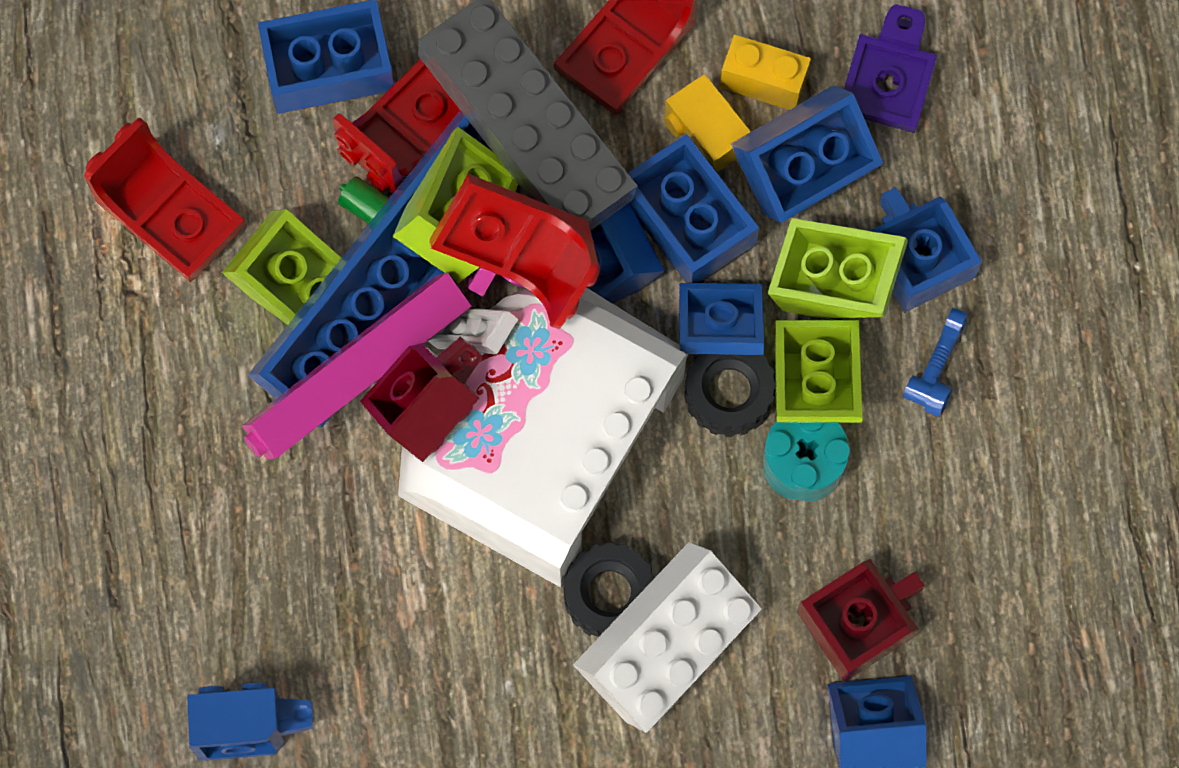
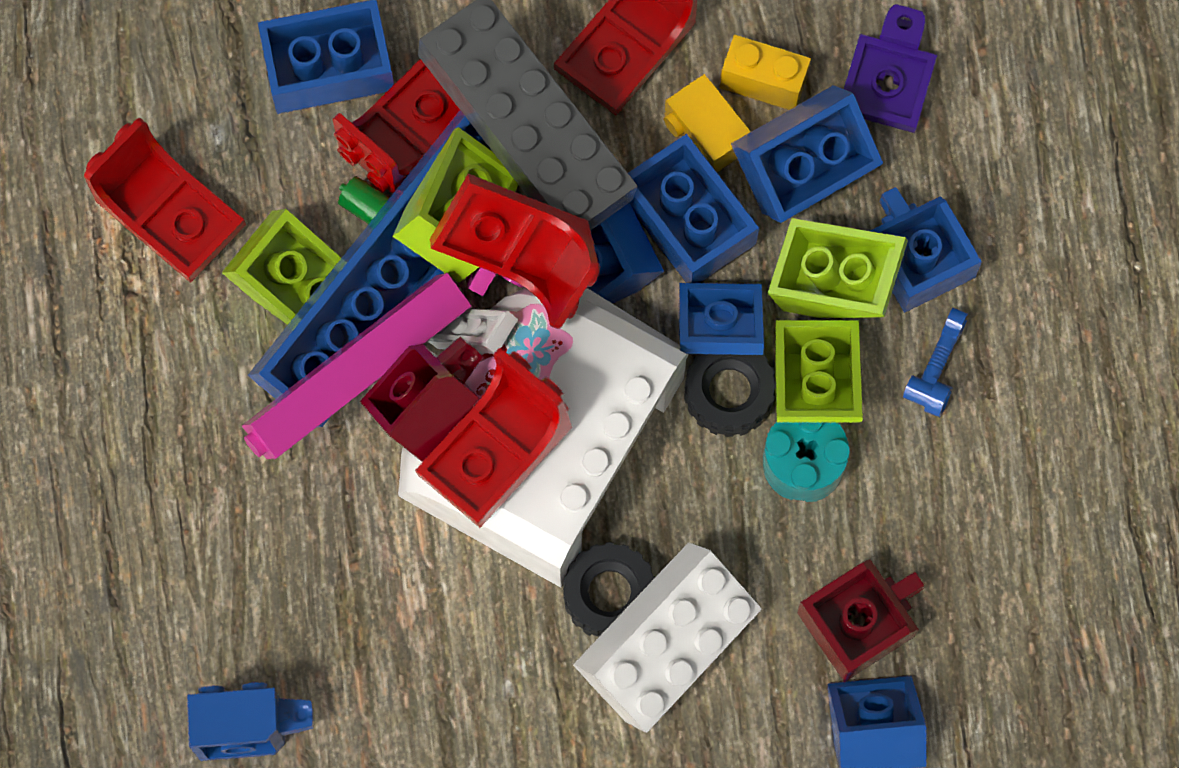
(498, 440): none -> red bracket

